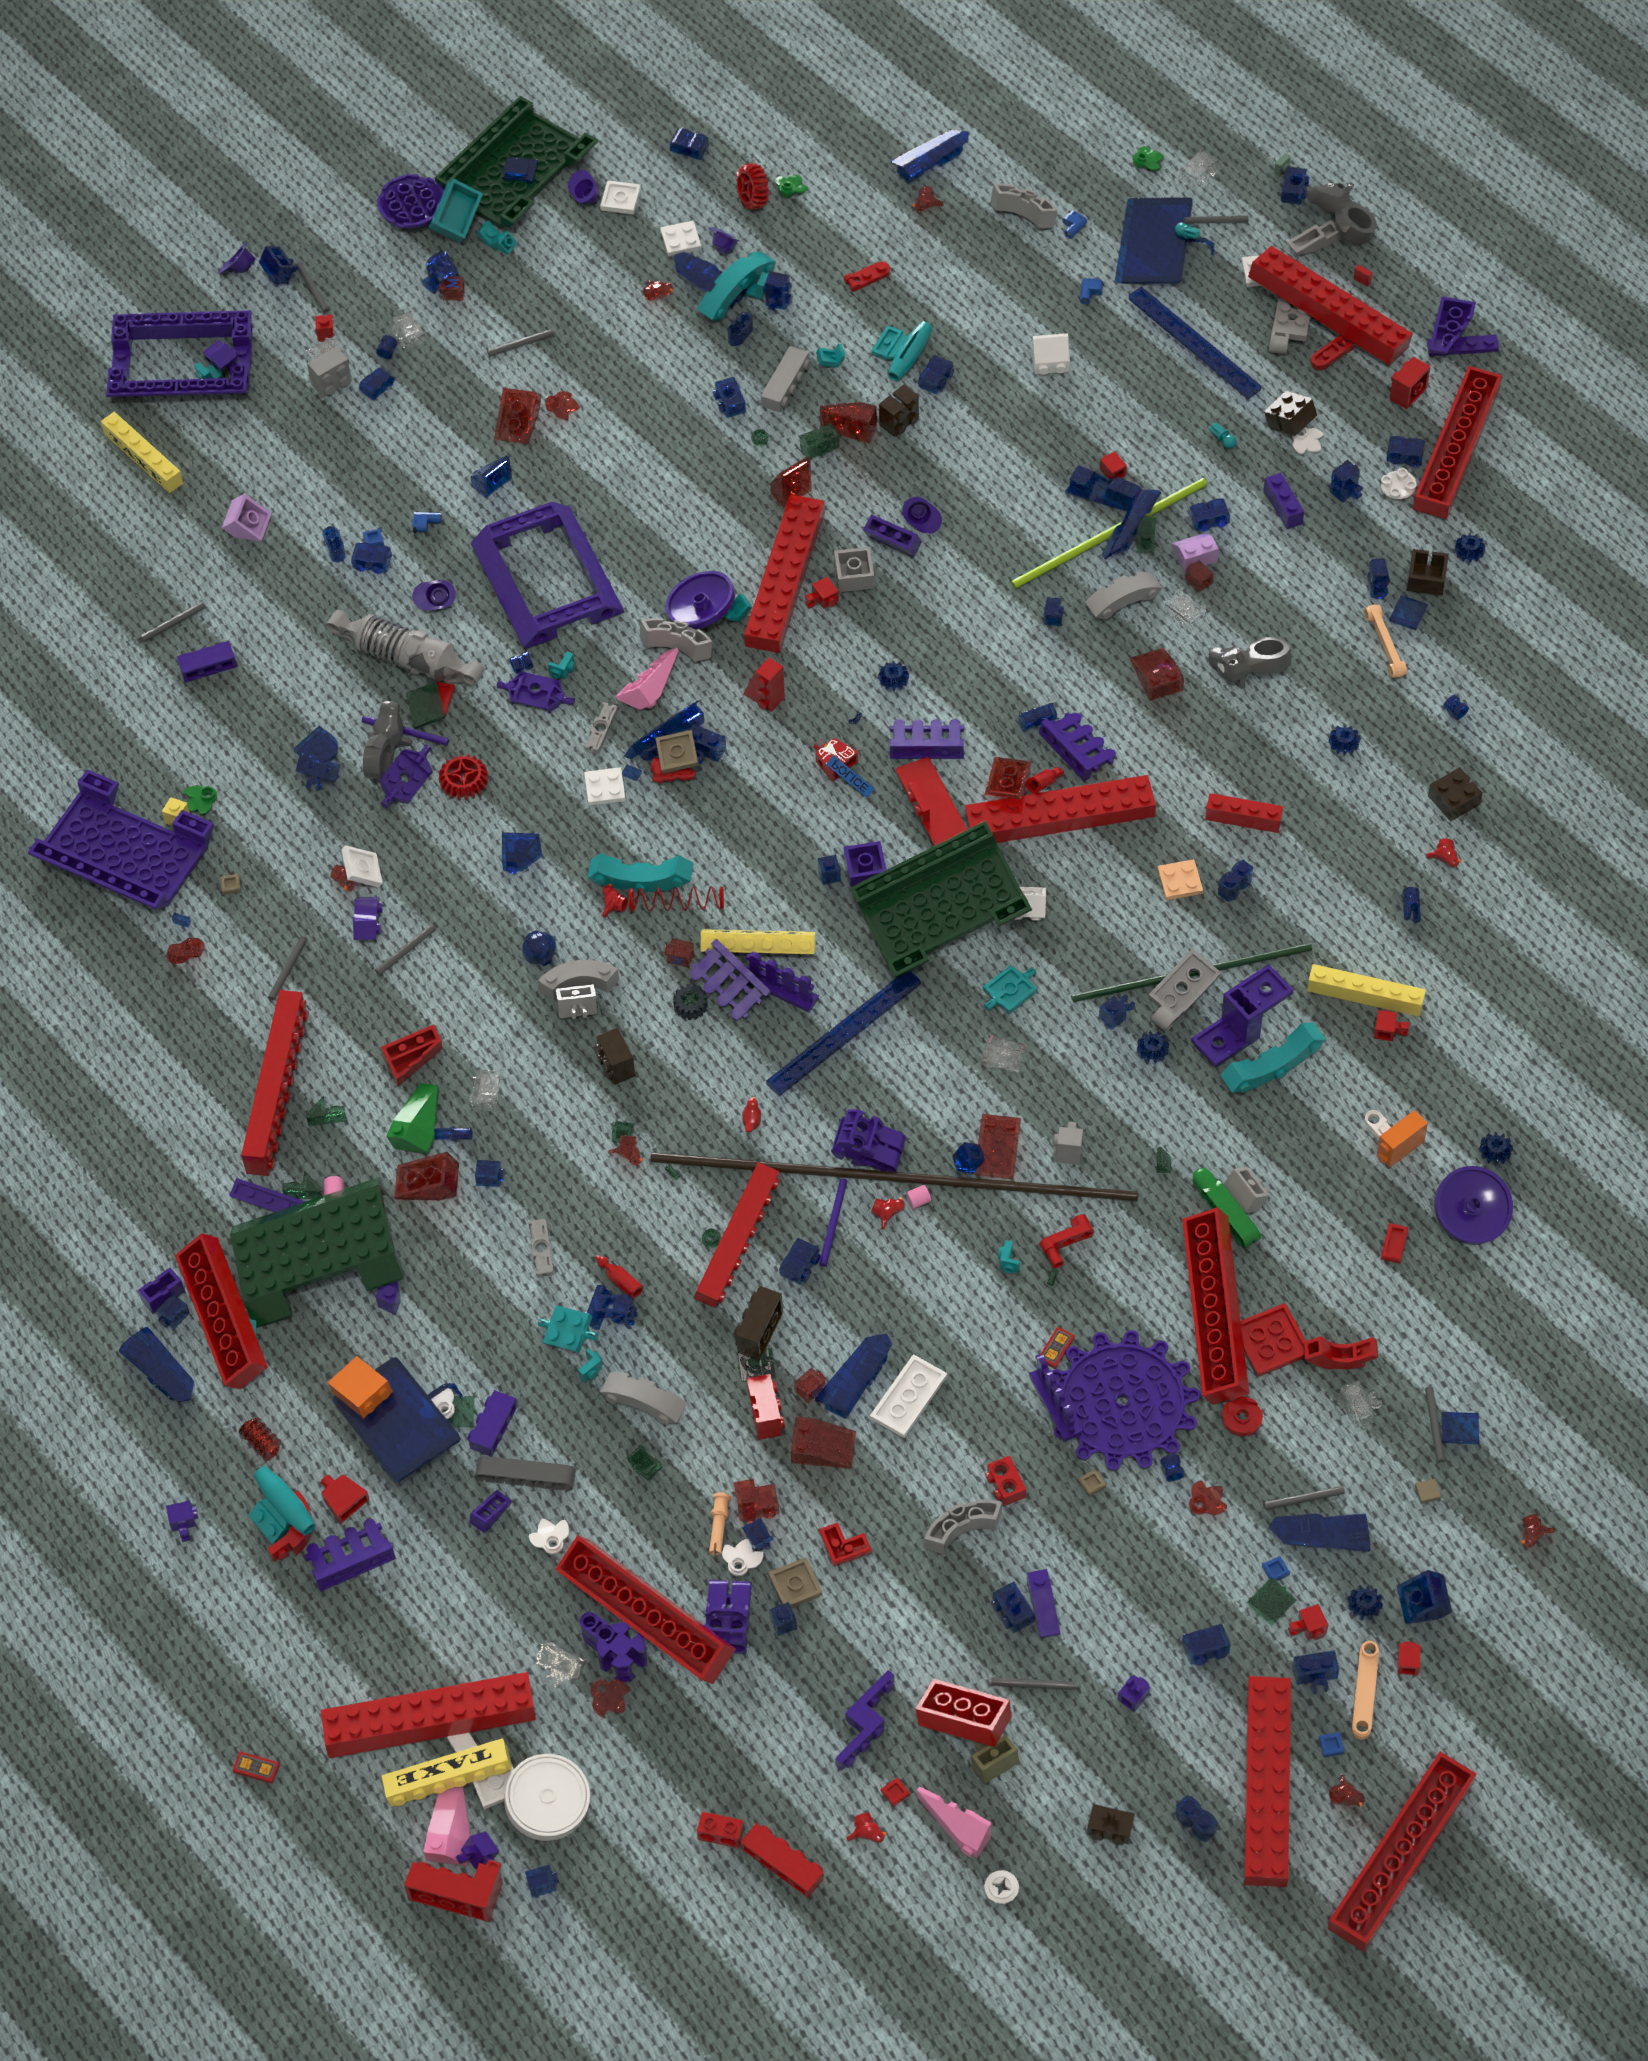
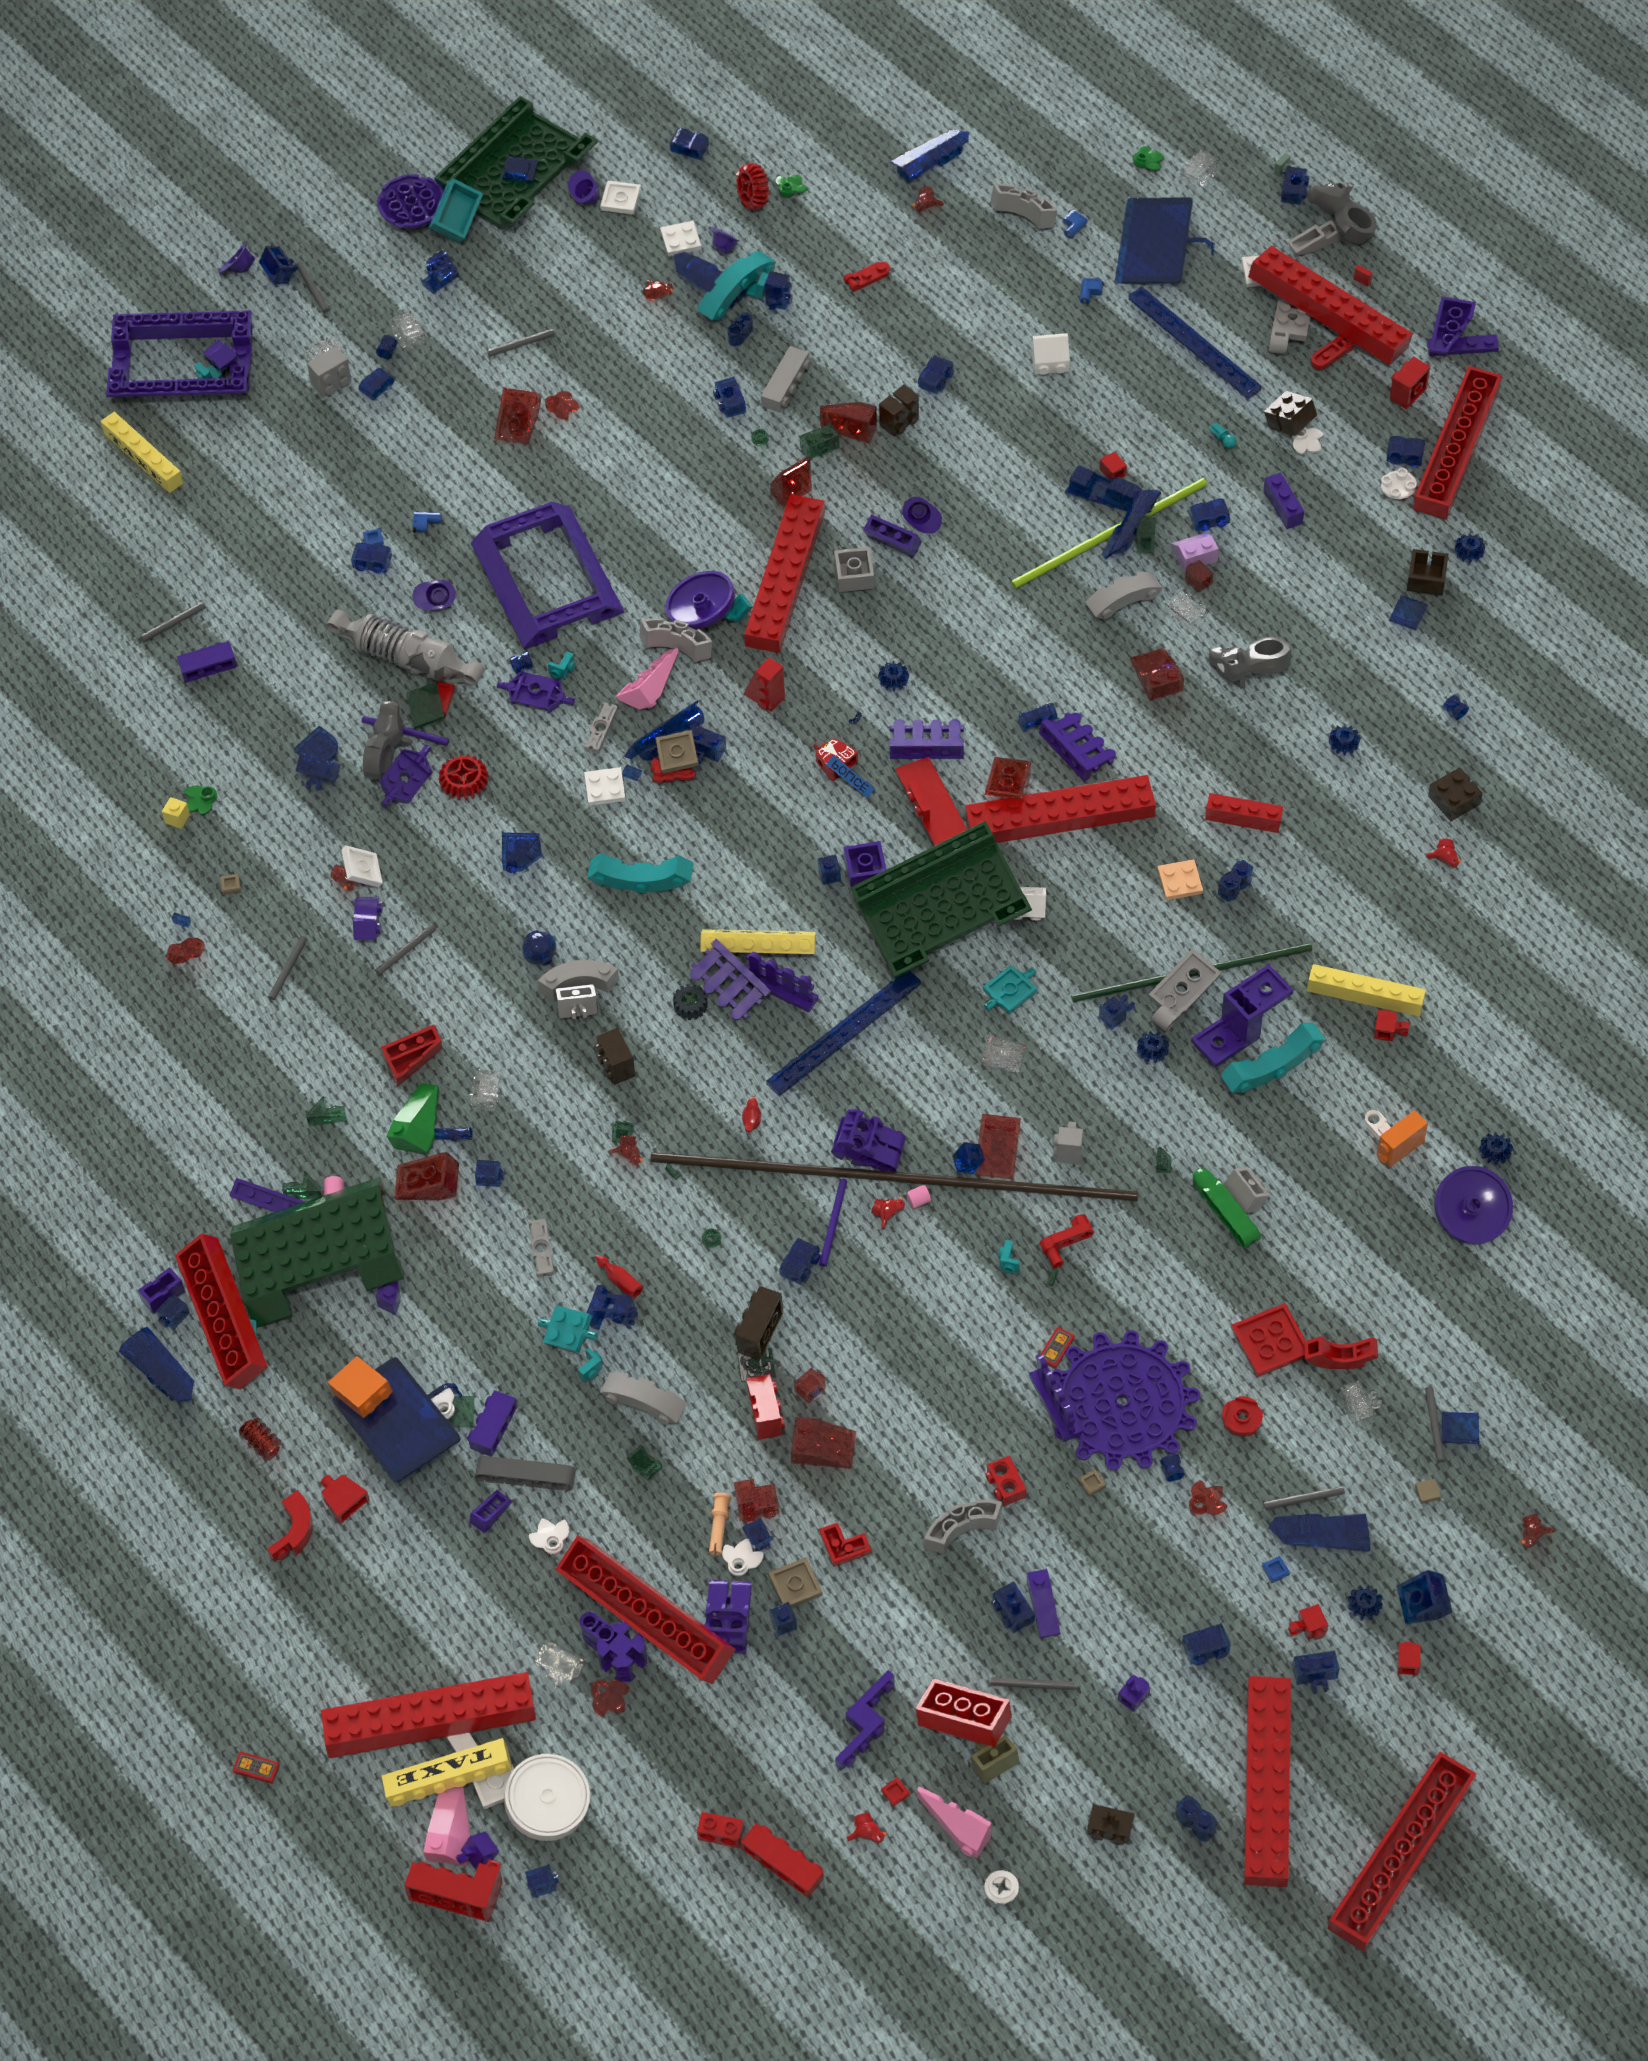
(122, 848): dark purple slope -> none
(181, 1517): dark purple brick -> none
(246, 519): lavender slope -> none
(274, 1083): red brick -> none
(279, 1508): teal plate -> none
(324, 327): red brick -> none
(335, 547): clear blue beam -> none
(354, 1564): dark purple fence -> none
(452, 288): clear red brick -> none
(492, 476): clear blue slope -> none
(500, 241): teal slope -> none
(613, 900): red animal -> none
(632, 907): red piece -> none
(679, 952): clear red brick -> none
(736, 1235): red brick -> none
(823, 593): red brick -> none
(831, 357): teal bracket -> none
(855, 1375): clear blue panel -> none
(902, 348): teal plate -> none
(908, 1396): white plate -> none
(1043, 779): red wheel -> none
(1053, 612): clear blue brick -> none
(1187, 231): teal axle -> none
(1215, 219): dark grey piece -> none
(1215, 1306): red brick -> none
(1271, 1601): clear green piece -> none
(1331, 1744): blue tile -> none
(1345, 481): clear blue brick -> none
(1346, 1794): clear red animal -> none
(1365, 1690): light nougat piece -> none
(1378, 578): clear blue brick -> none
(1394, 1243): red tile -> none
(1396, 667): light nougat piece -> none
(1411, 902): clear blue hinge -> none

